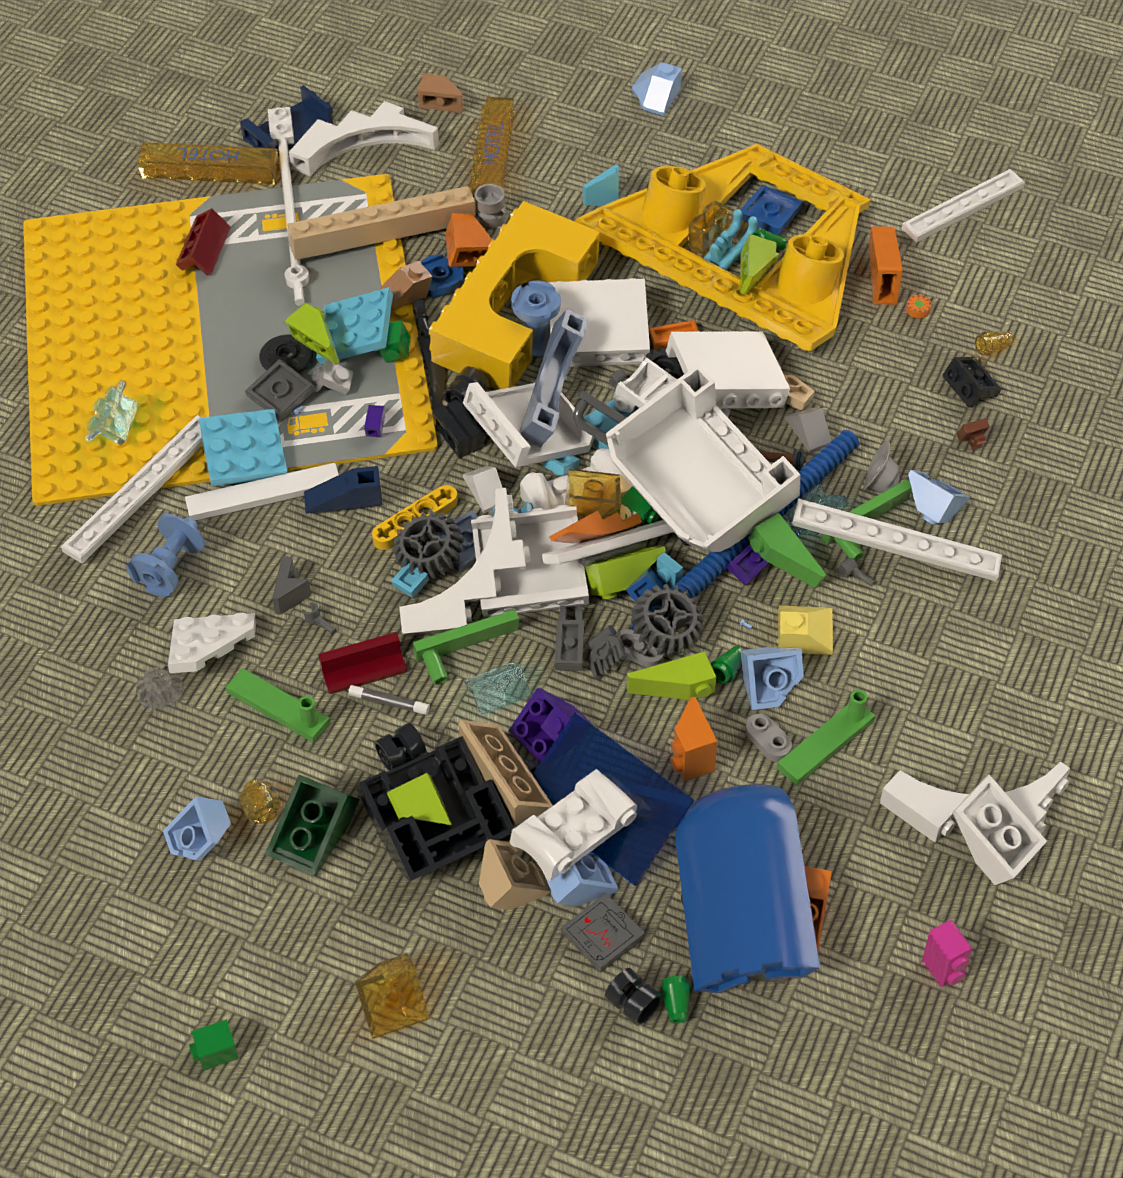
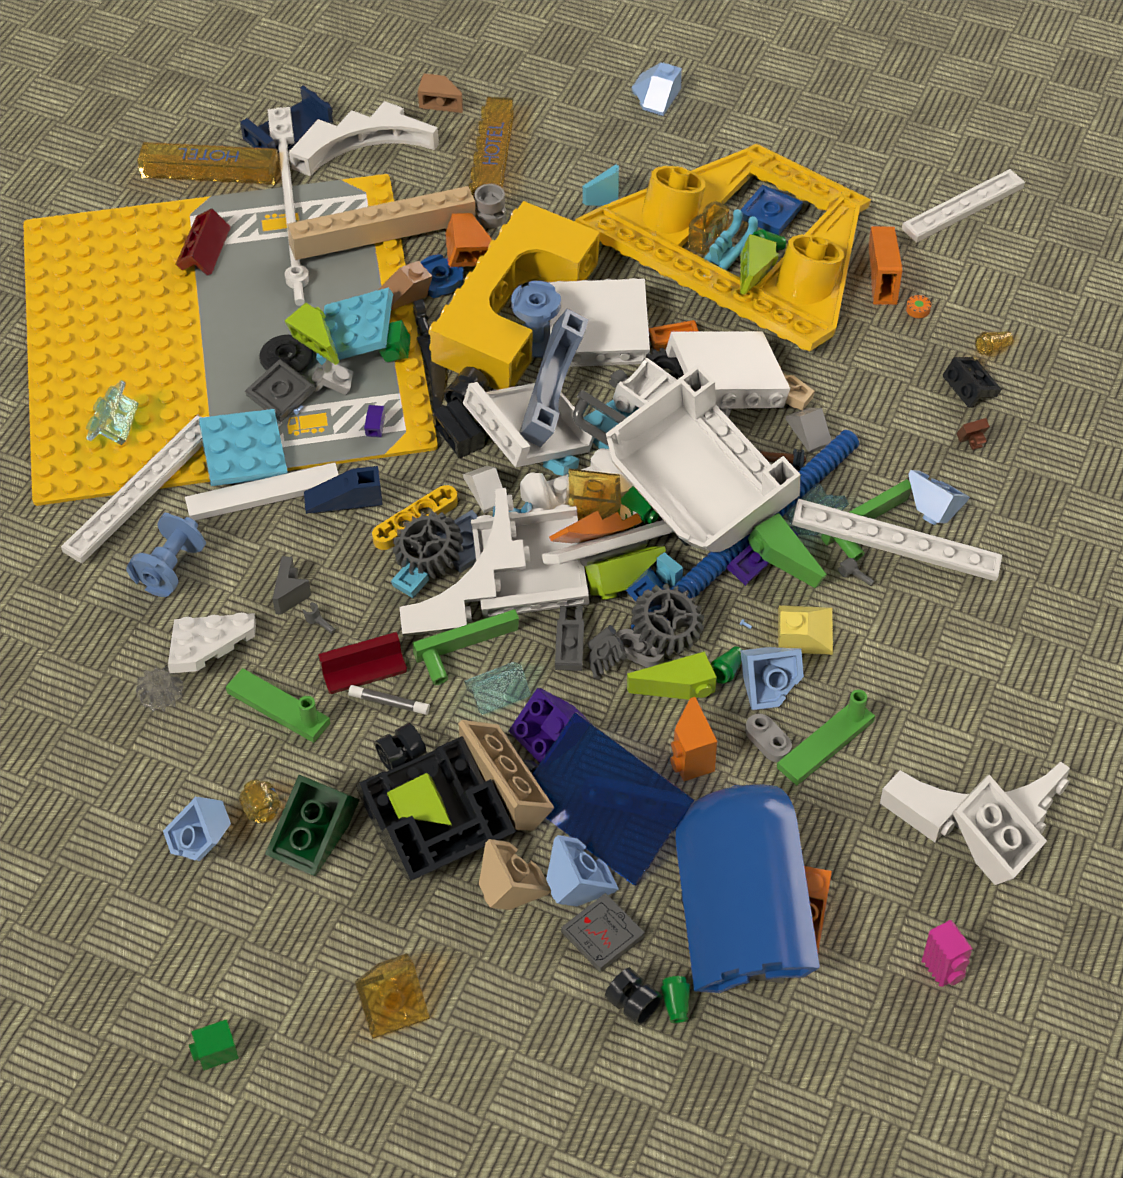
(575, 824): white piece -> none
(883, 471): light grey piece -> none

